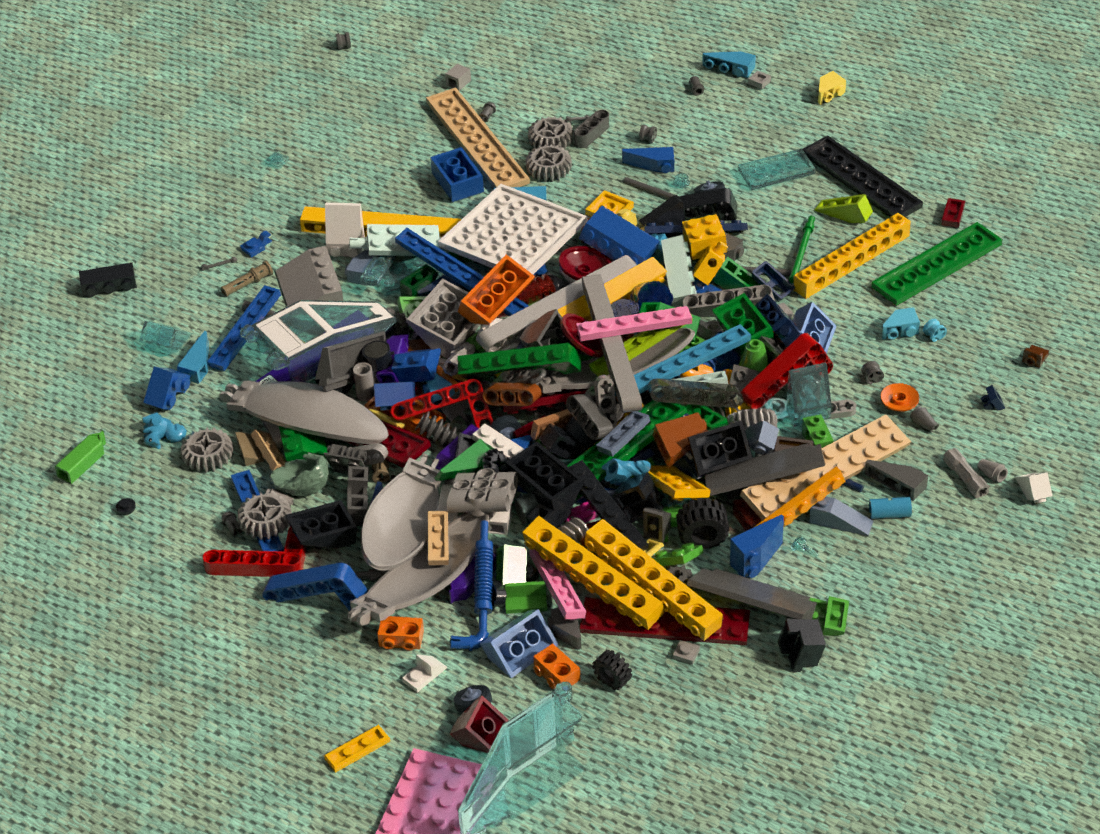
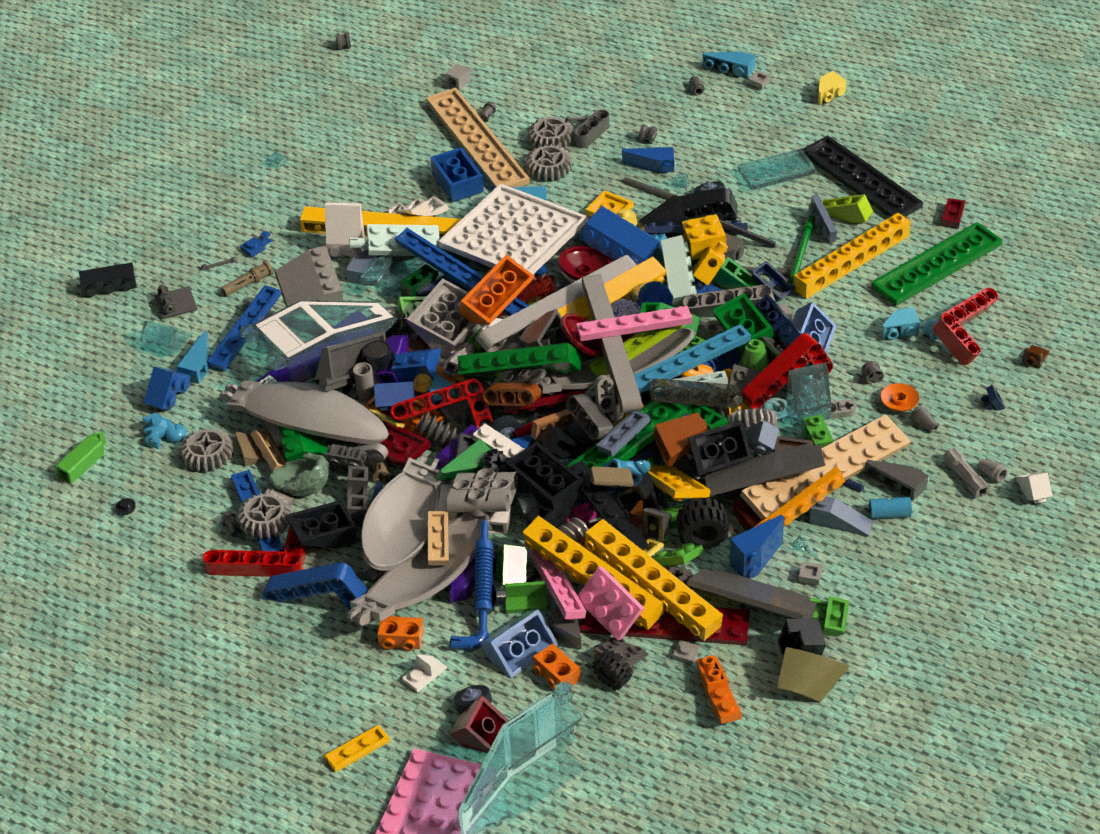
(175, 301): none -> dark grey hinge
(419, 207): none -> white slope
(422, 383): none -> clear yellow plate
(610, 603): none -> bright pink plate
(611, 476): none -> dark tan slope
(631, 653): none -> dark grey hinge
(636, 516): none -> reddish brown slope
(717, 689): none -> orange slope
(750, 235): none -> black bar
(809, 674): none -> olive slope
(810, 573): none -> light grey plate
(822, 219): none -> sand blue plate
(950, 330): none -> red beam

